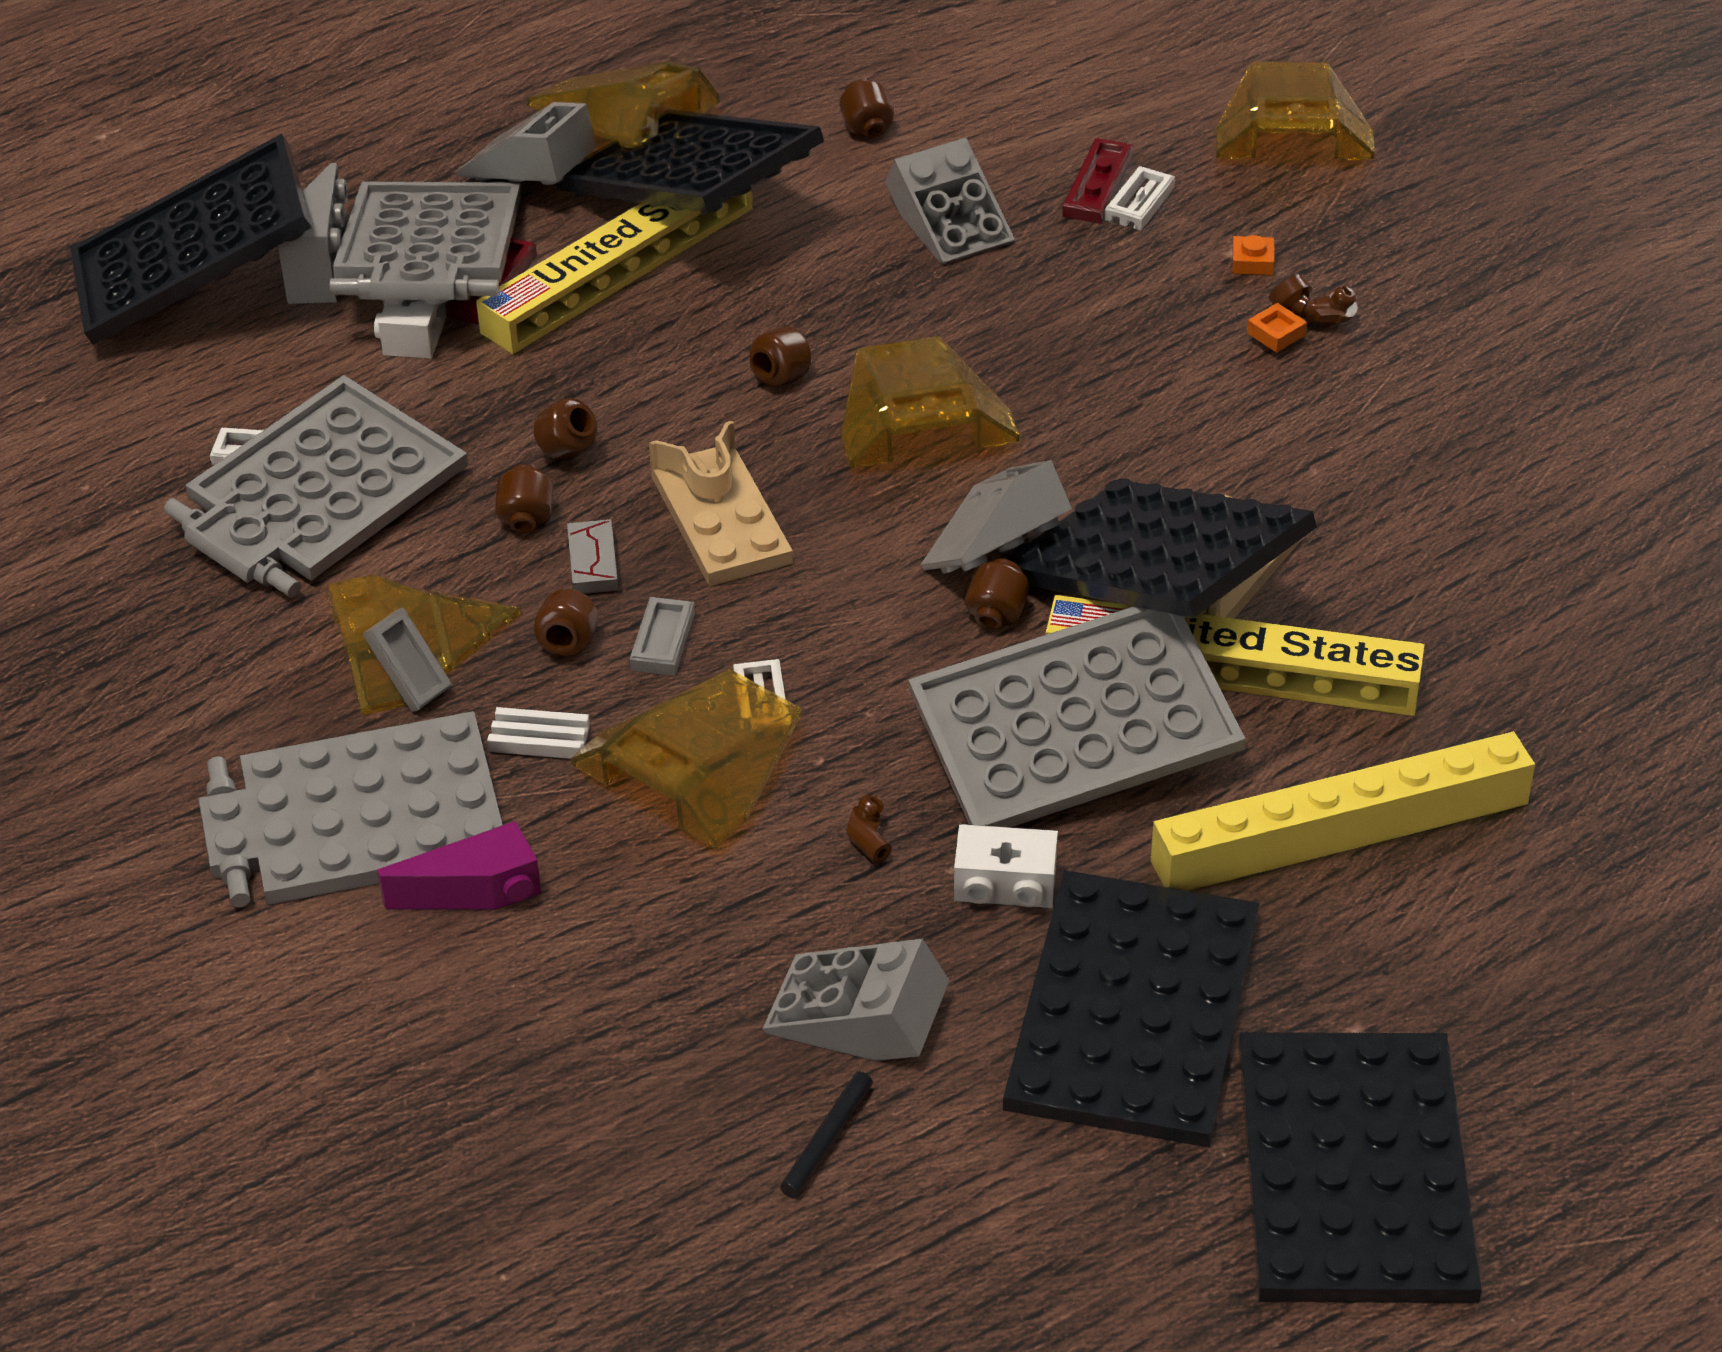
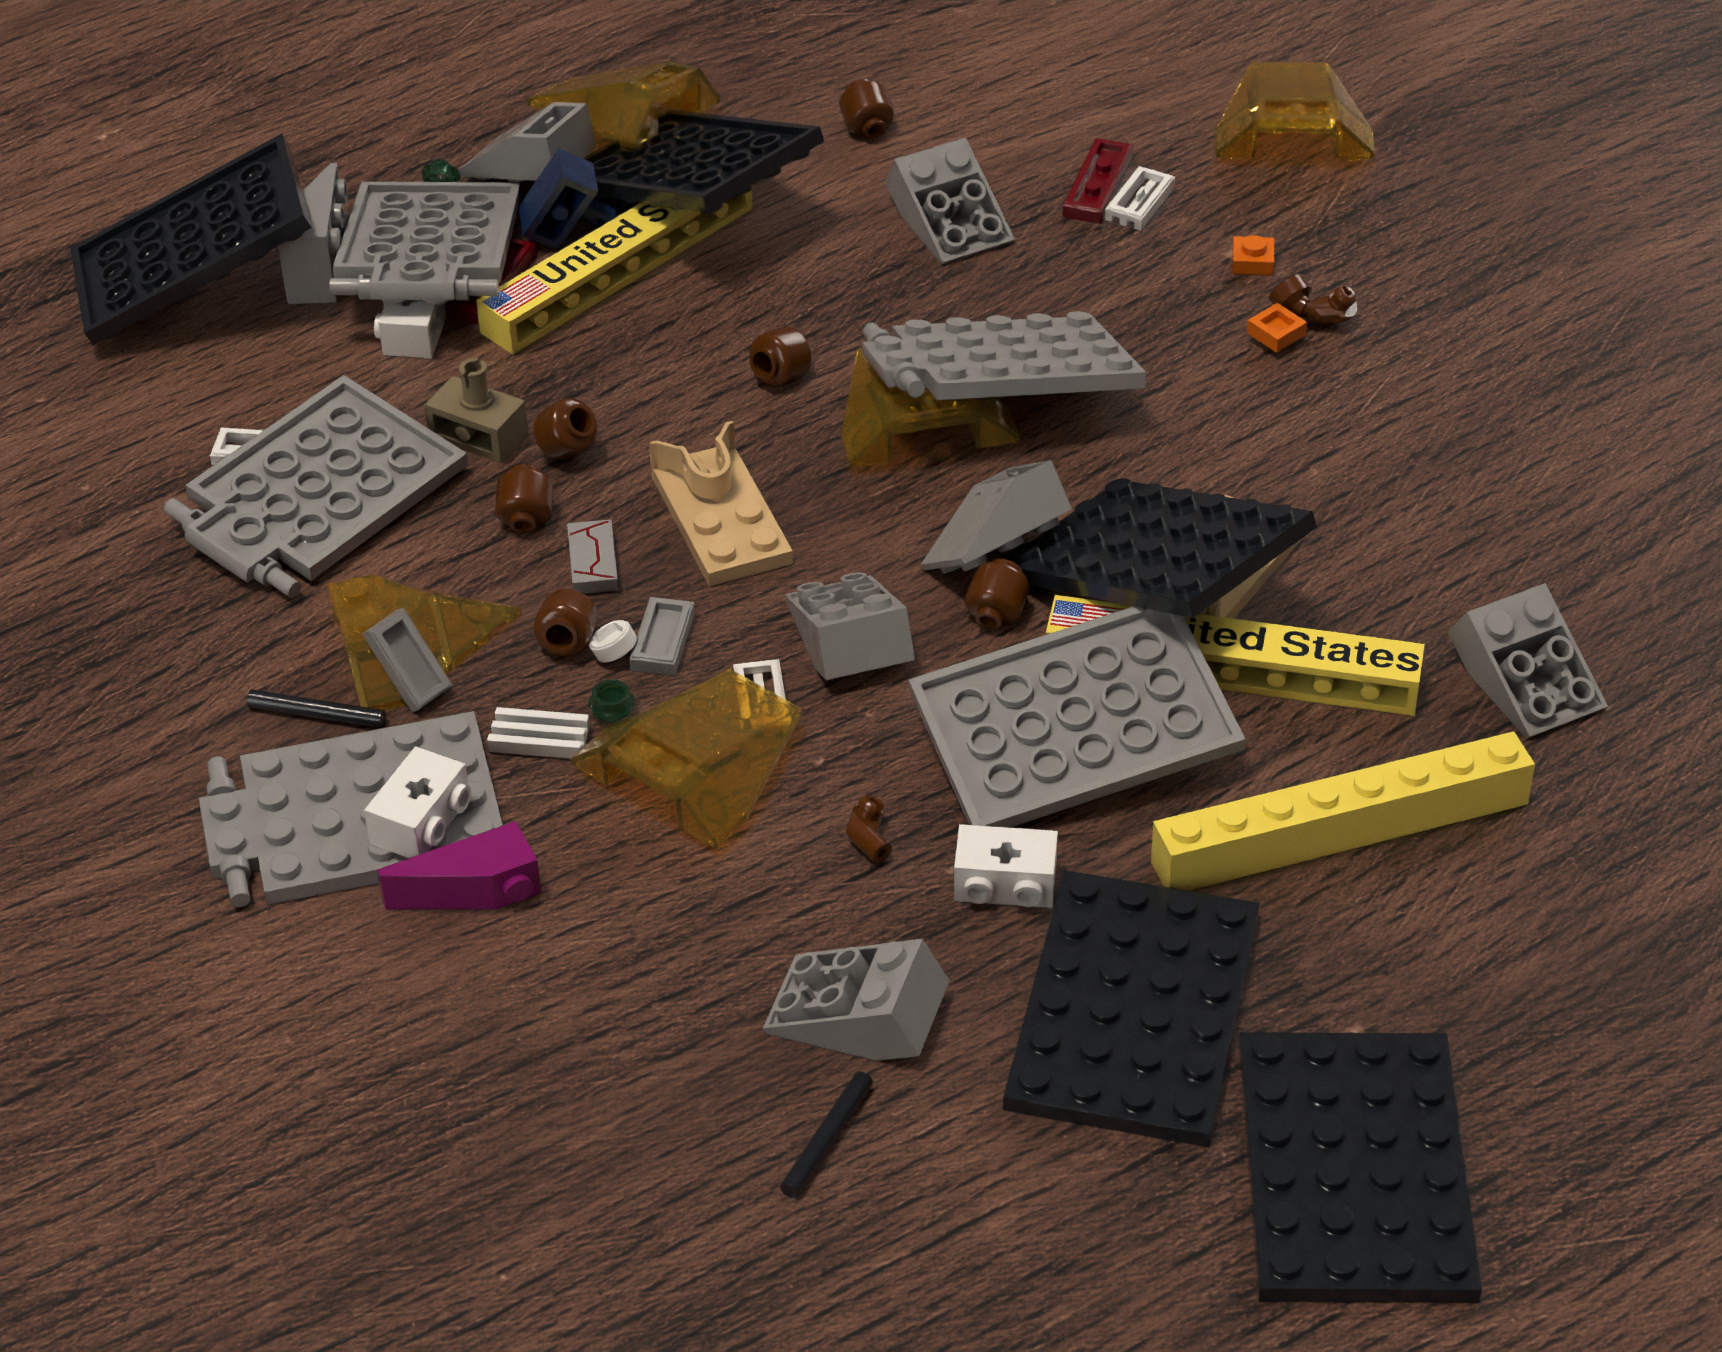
(316, 708): none -> black bar
(417, 803): none -> white brick
(439, 166): none -> clear green plate
(475, 415): none -> dark tan brick
(562, 198): none -> dark blue brick
(611, 700): none -> clear green plate
(613, 641): none -> white tile
(851, 625): none -> light grey slope
(1001, 357): none -> light grey plate
(1527, 661): none -> light grey slope

